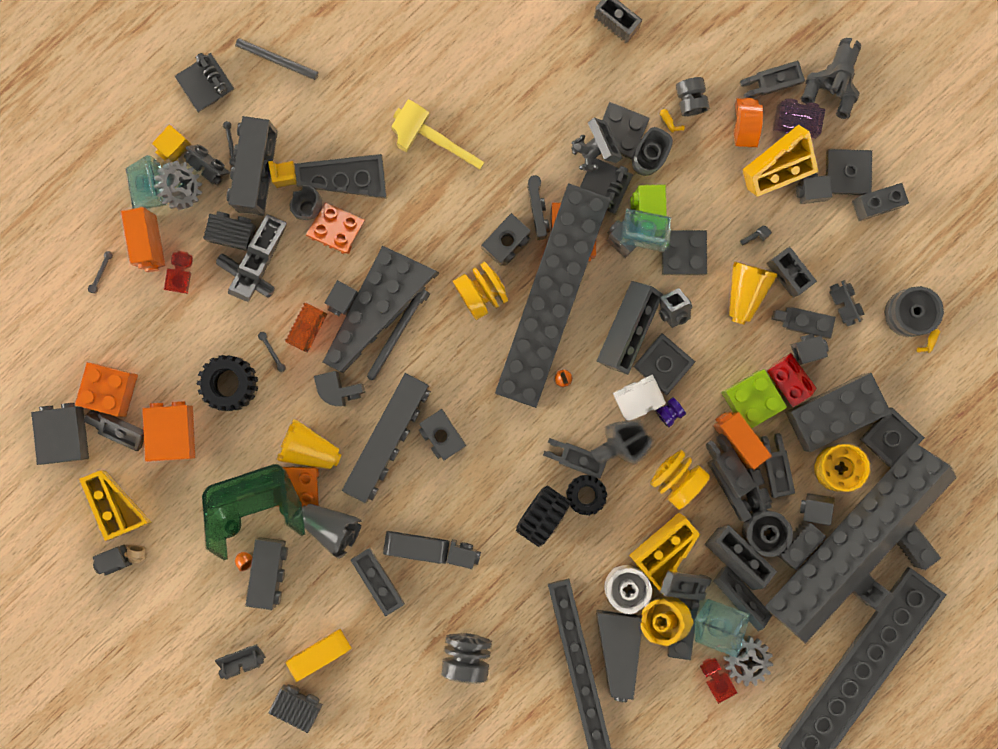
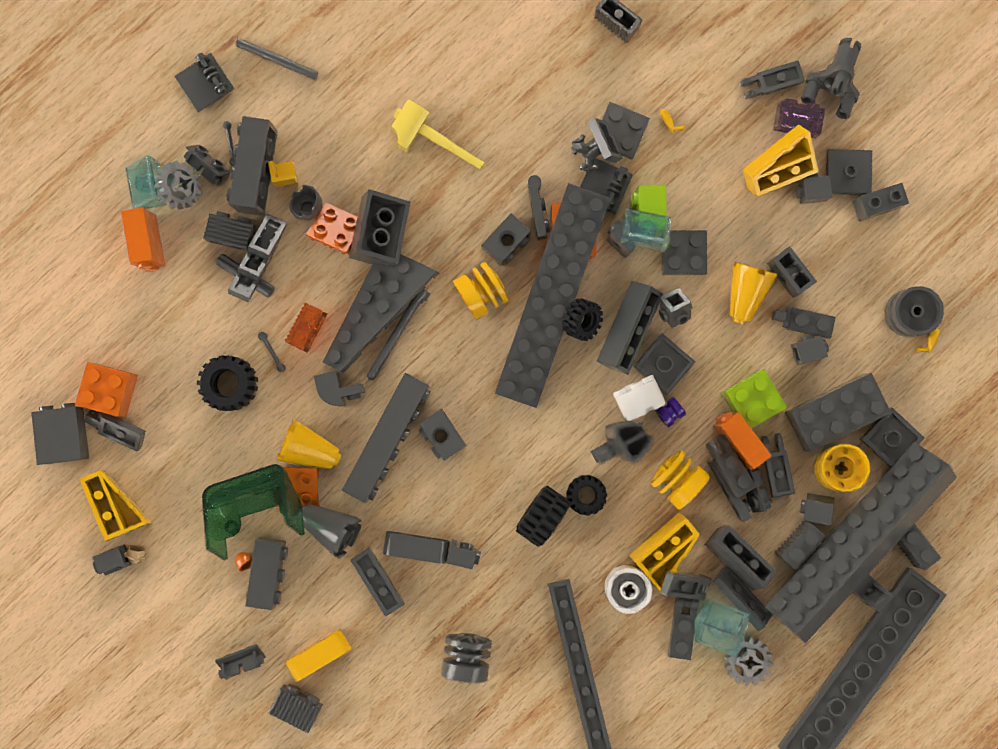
(93, 288): dark grey hinge -> none
(168, 432): orange brick -> none
(170, 144): yellow brick -> none
(177, 279): clear red plate -> none
(340, 298): dark grey brick -> none
(346, 175): dark grey wing -> none
(379, 229): none -> dark grey slope
(559, 381): orange hinge -> none
(576, 459): dark grey hinge -> none
(591, 314): none -> black tyre
(620, 646): dark grey slope -> none
(652, 151): dark grey piece -> none
(654, 618): yellow brick -> none
(692, 96): dark grey wheel -> none
(719, 684): clear red plate -> none
(748, 122): orange brick -> none
(763, 232): dark grey hand -> none
(773, 543): dark grey brick -> none
(791, 380): red brick -> none
(851, 309): dark grey hinge -> none

